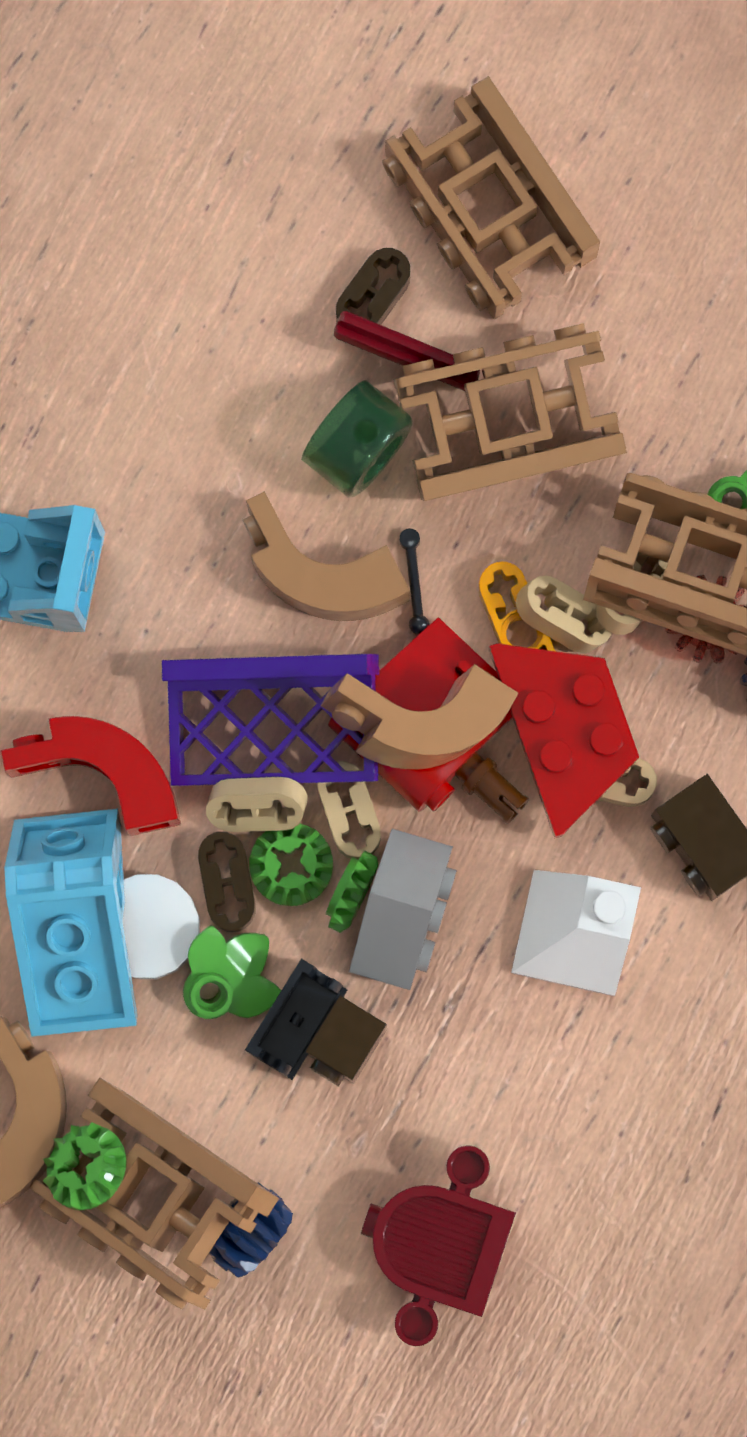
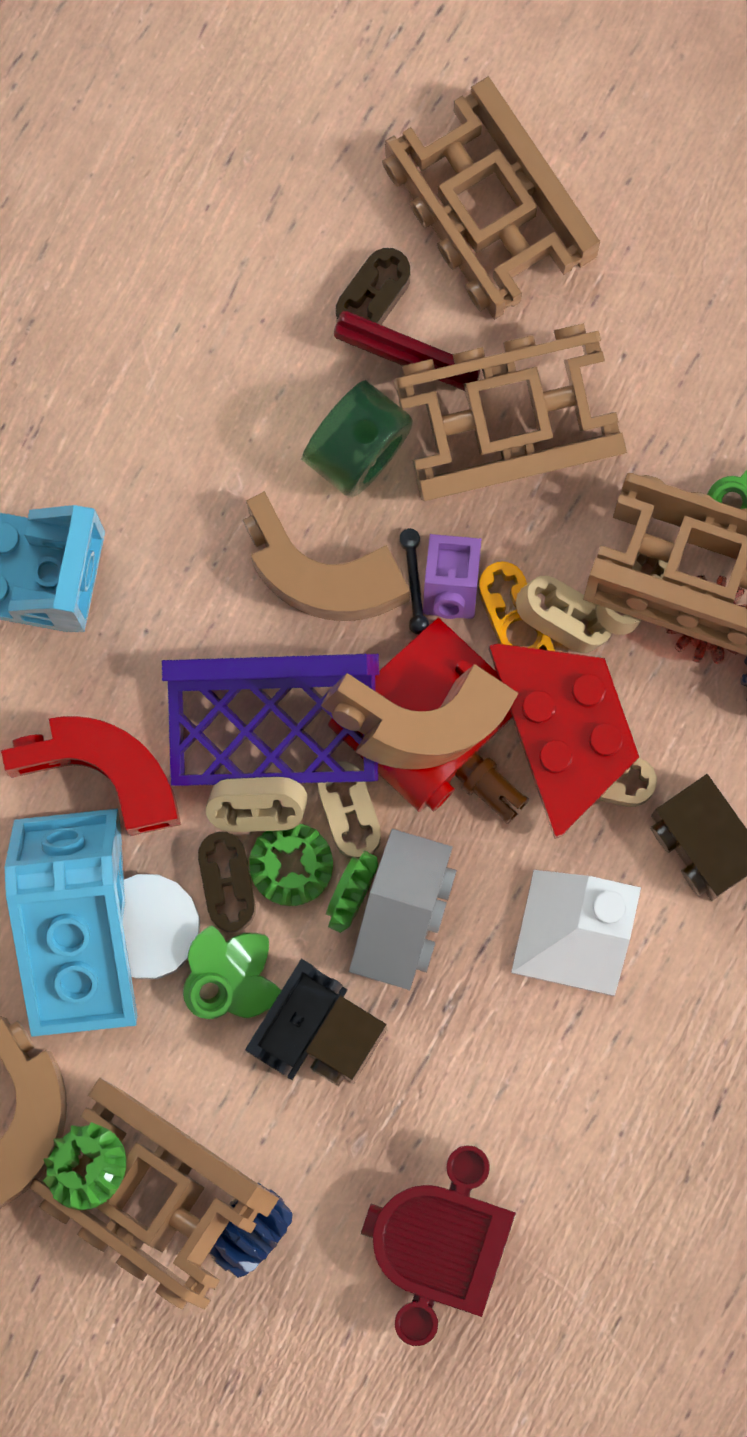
(451, 576): none -> medium lavender bracket

